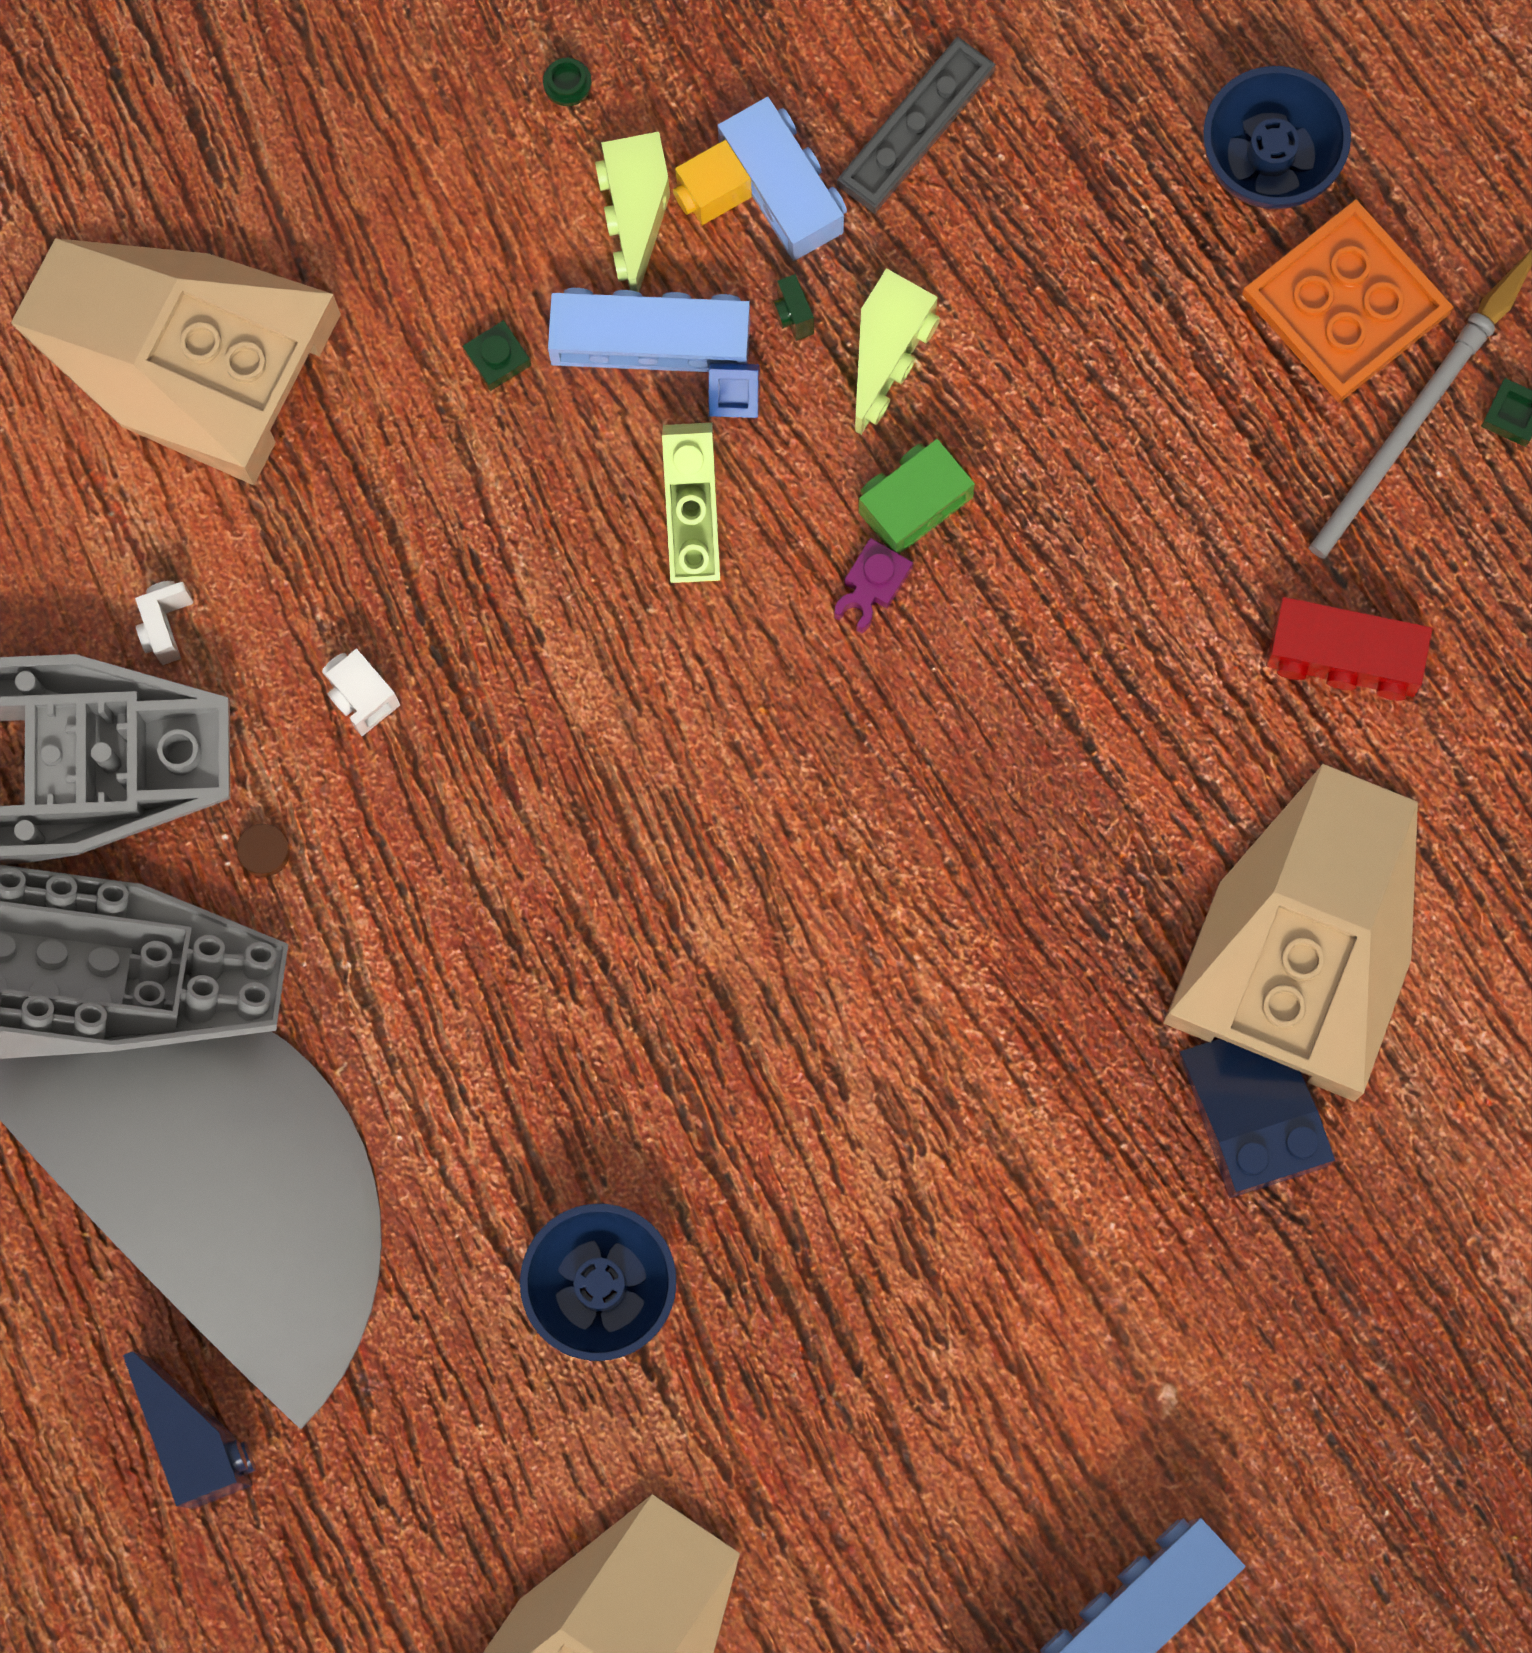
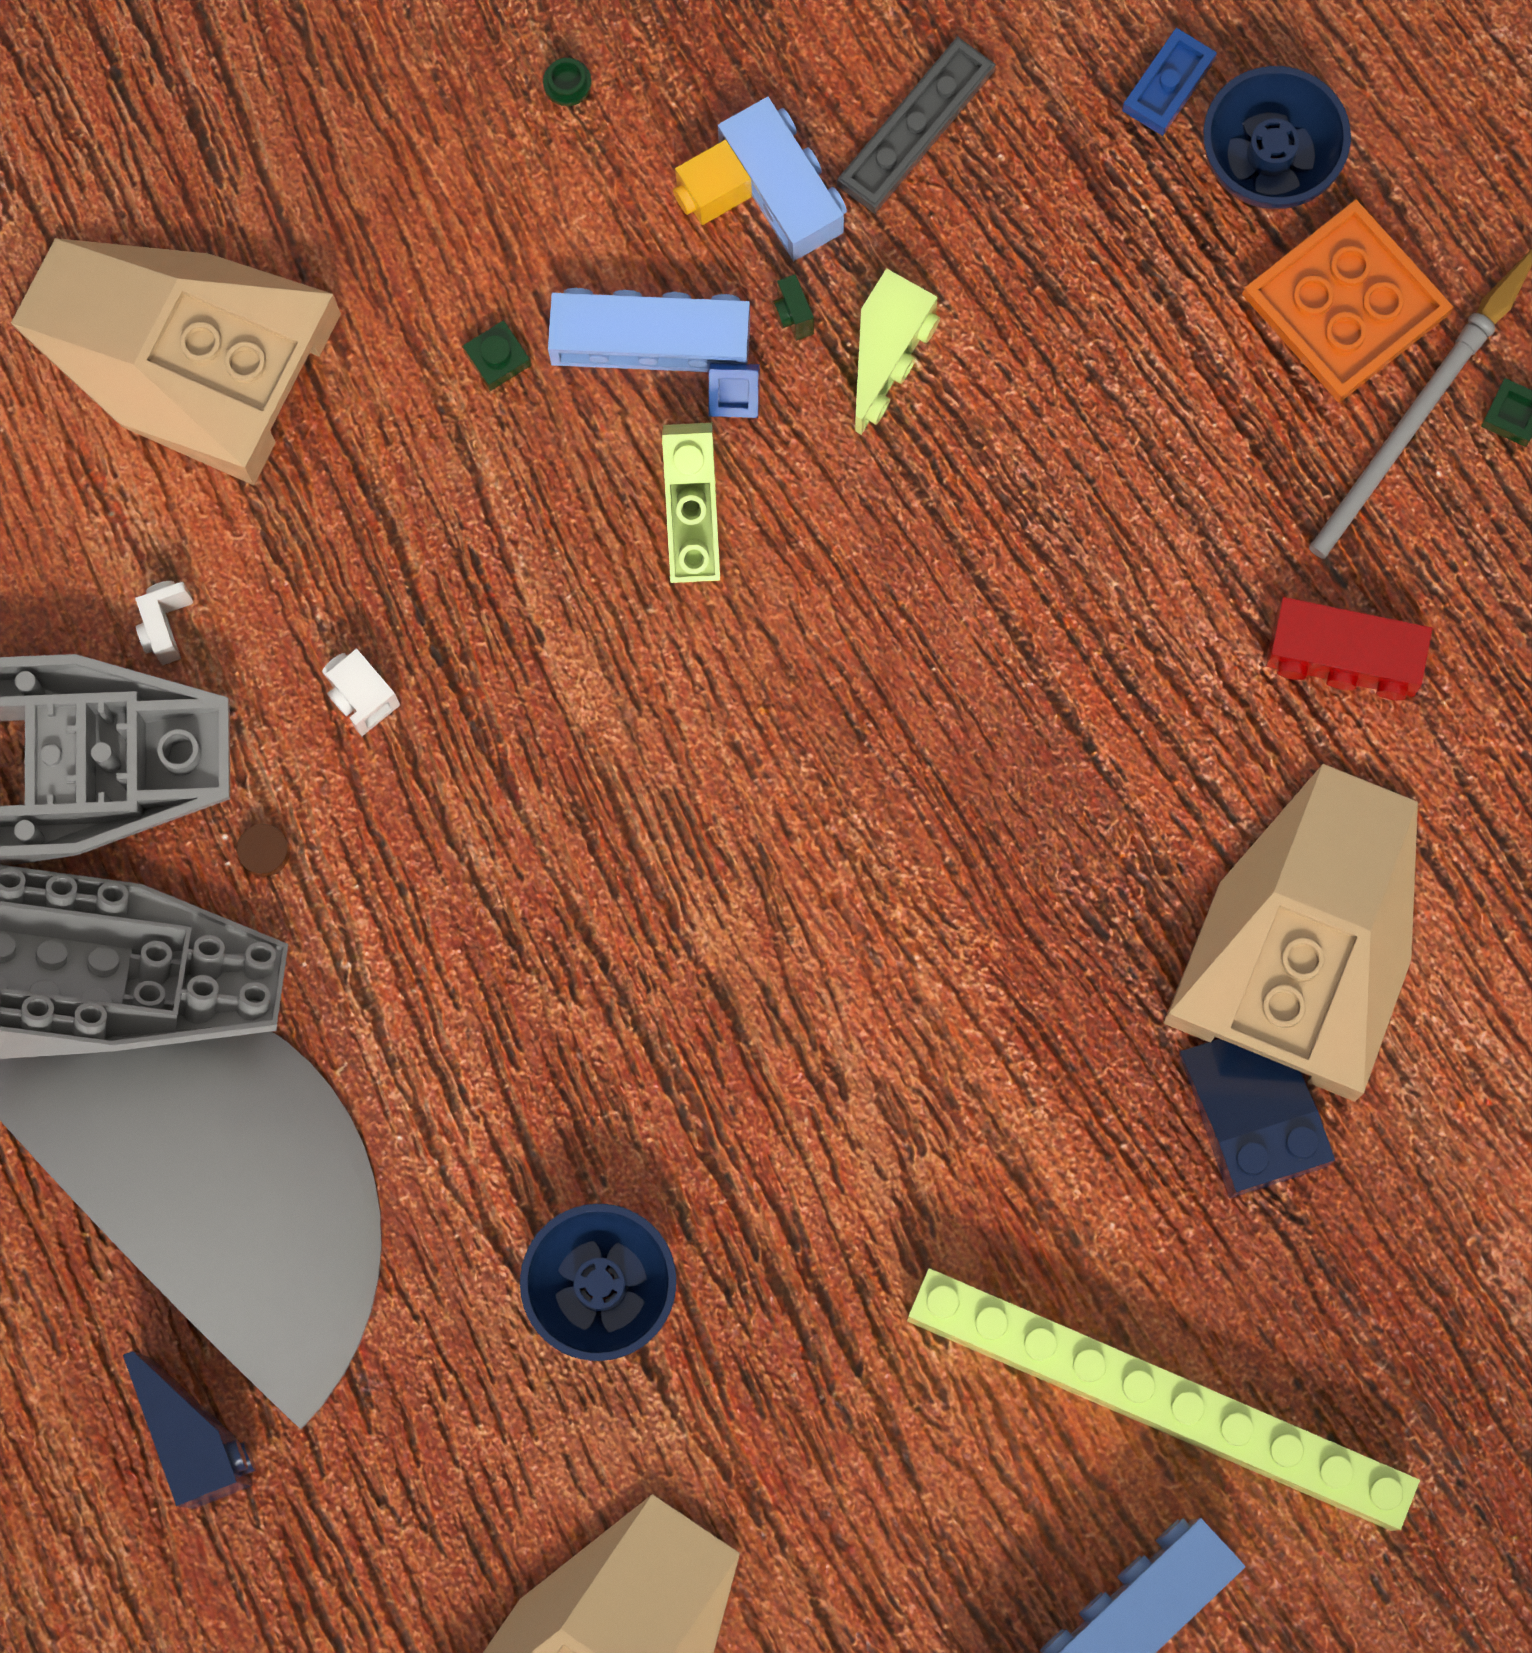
(639, 193): yellowish green slope -> none
(874, 578): magenta plate -> none
(915, 496): bright green brick -> none
(1164, 1401): none -> yellowish green brick
(1169, 81): none -> blue plate

